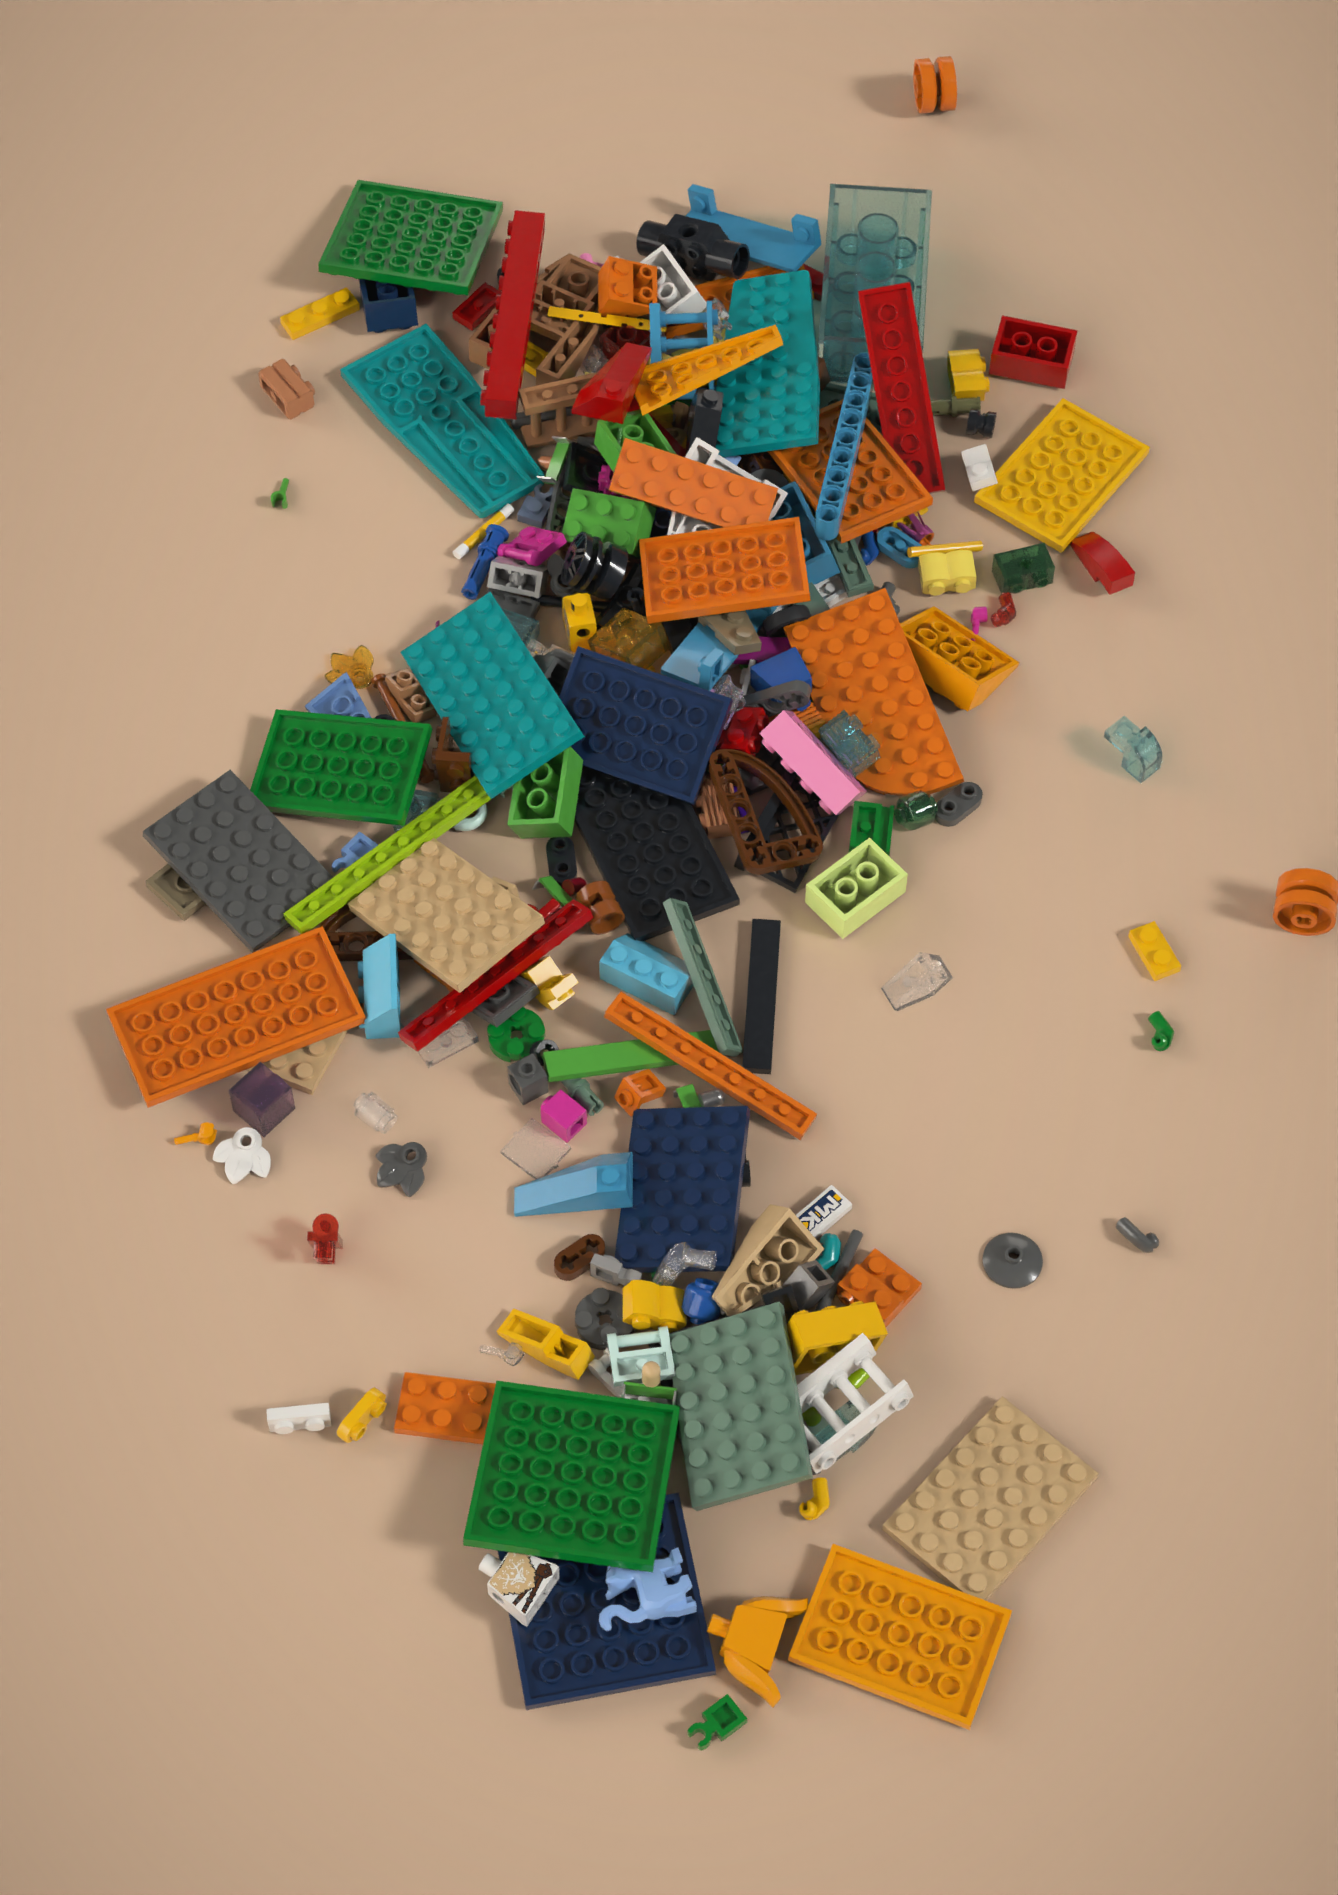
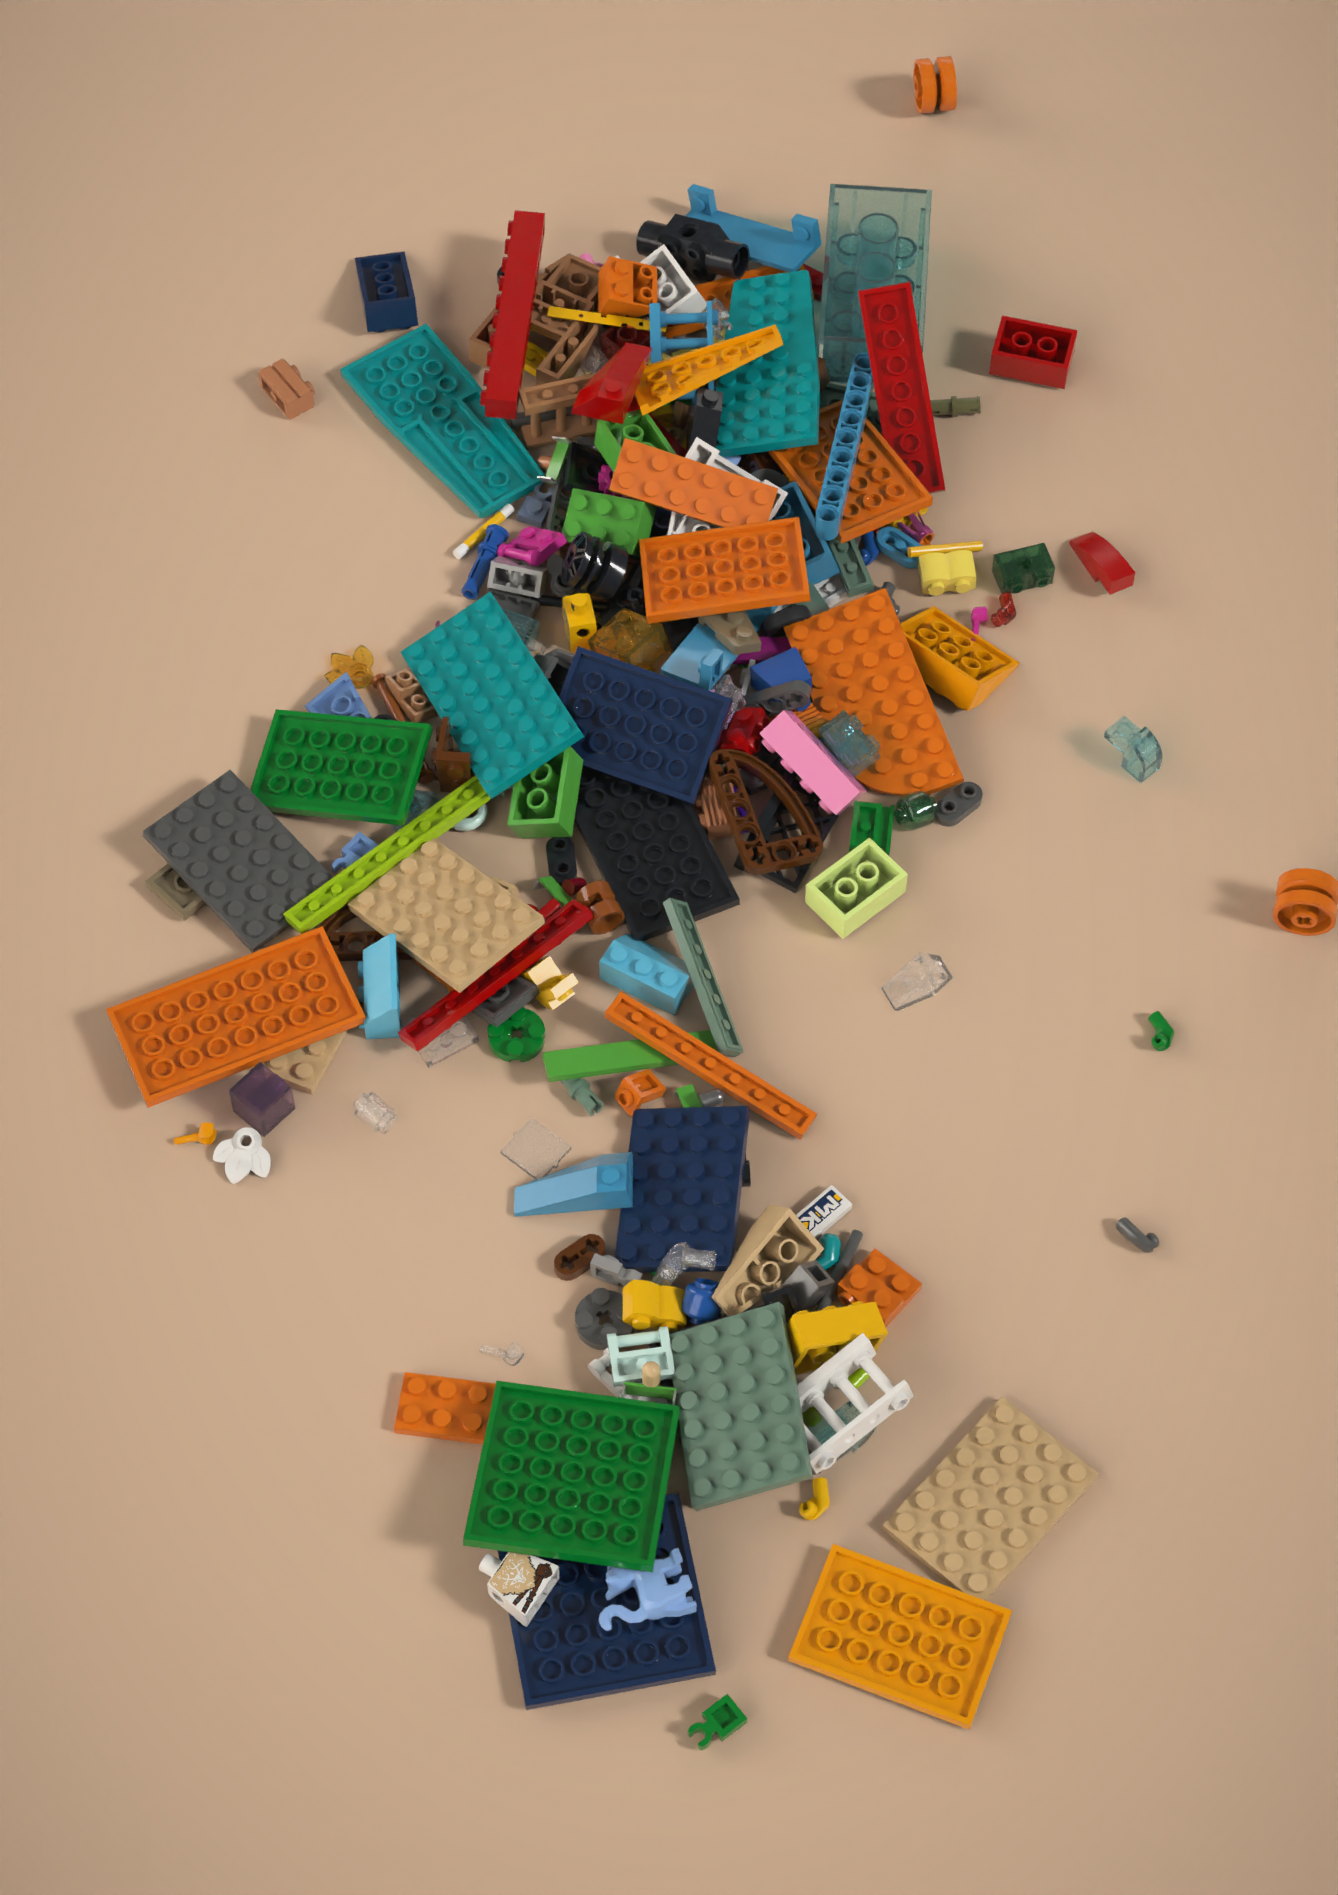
(281, 494): bright green hand -> none
(291, 1418): white plate -> none
(320, 313): yellow plate -> none
(325, 1239): clear red hips -> none
(355, 1423): yellow plate -> none
(399, 1170): dark grey plate -> none
(411, 237): green plate -> none
(476, 306): red plate -> none
(527, 1079): dark grey brick -> none
(542, 1044): black bush -> none
(547, 1343): yellow slope -> none
(563, 1115): dark pink brick -> none
(753, 1638): light orange torso -> none
(761, 996): black tile -> none
(966, 374): yellow brick -> none
(979, 467): white slope -> none
(982, 423): black wheel -> none
(1009, 1271): dark grey dish -> none
(1062, 475): yellow plate -> none
(1154, 951): yellow plate -> none

